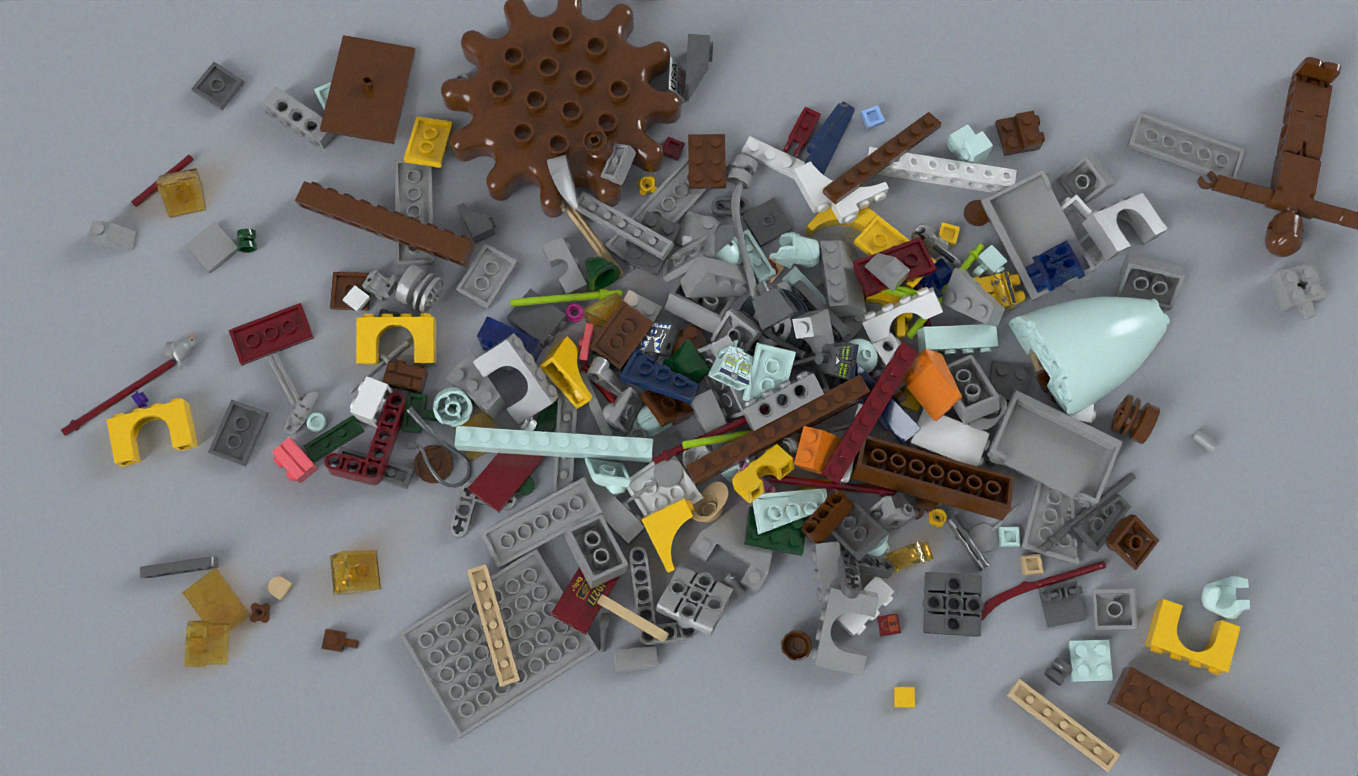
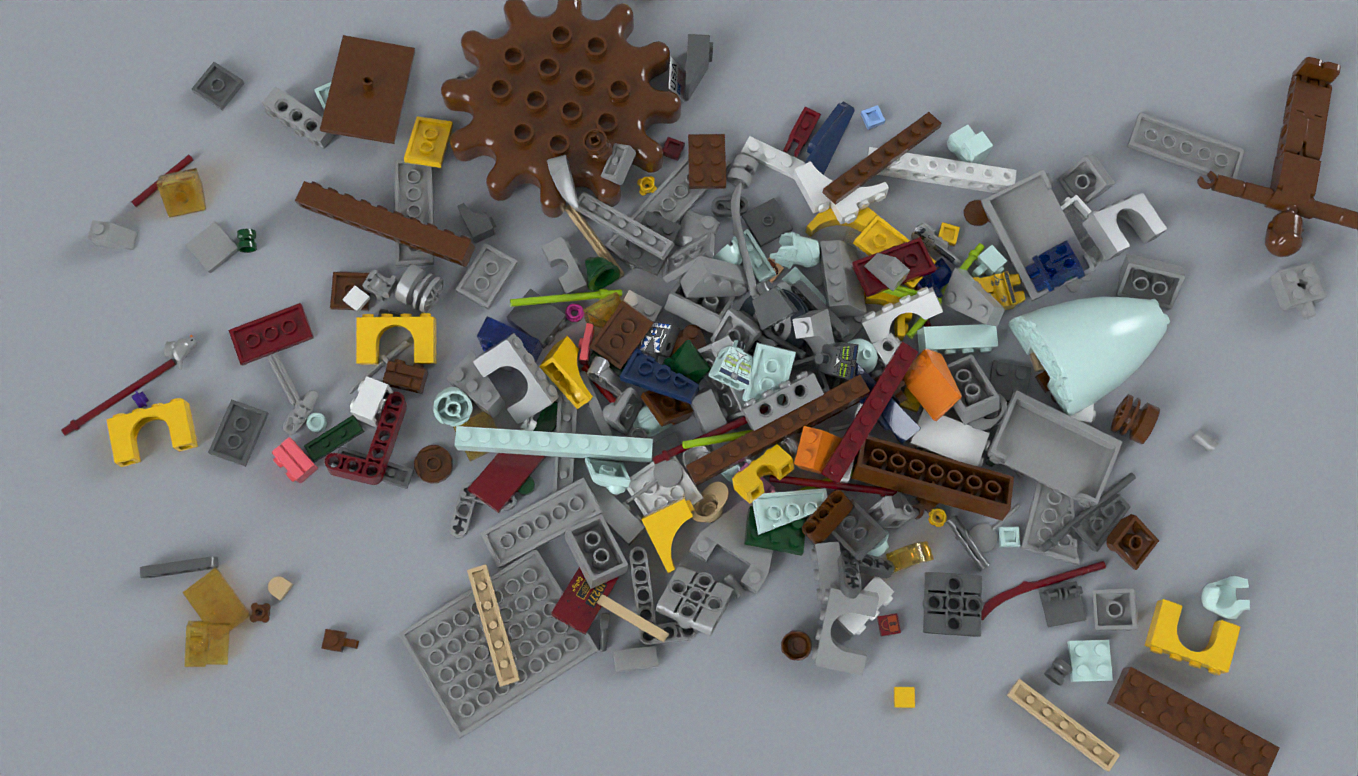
(355, 572): clear yellow slope -> none
(412, 445): dark grey piece -> none
(419, 404): dark green plate -> none
(1020, 133): reddish brown plate -> none
(1031, 564): tan tile -> none

